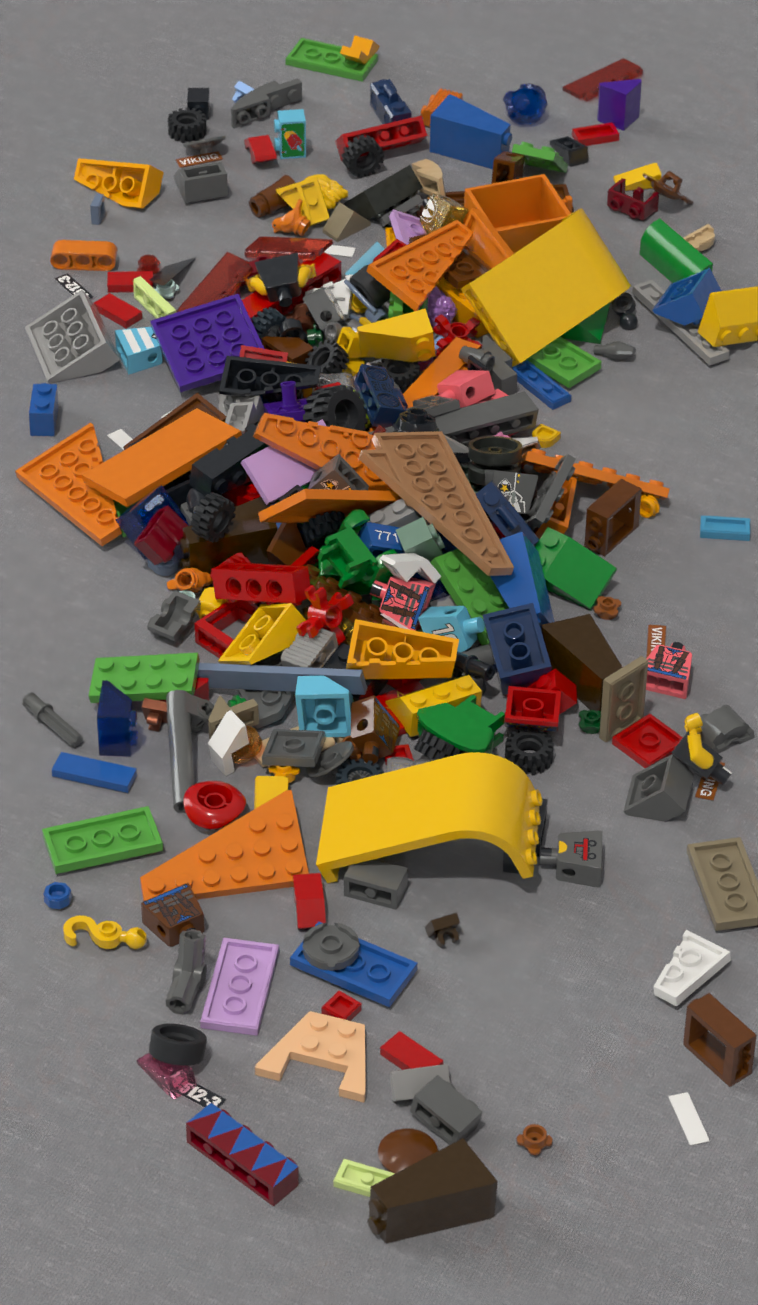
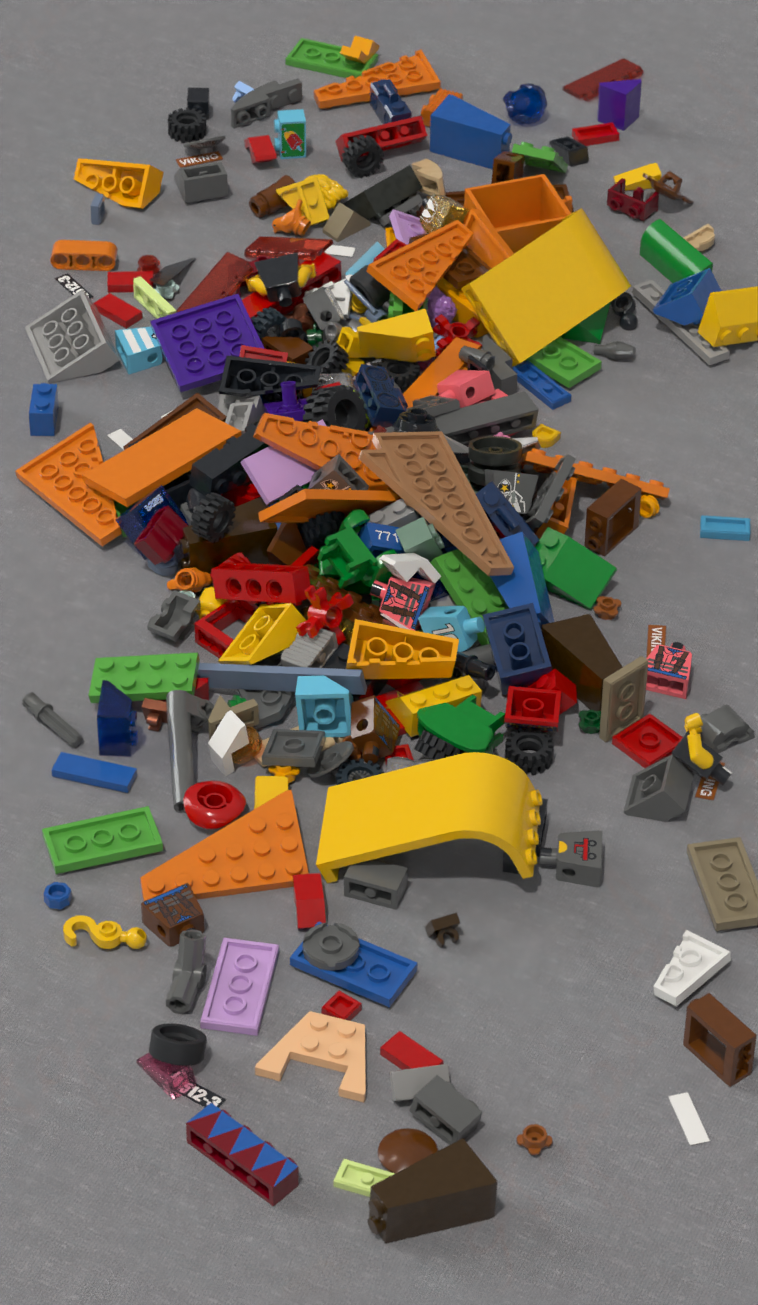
(407, 75): none -> orange wing

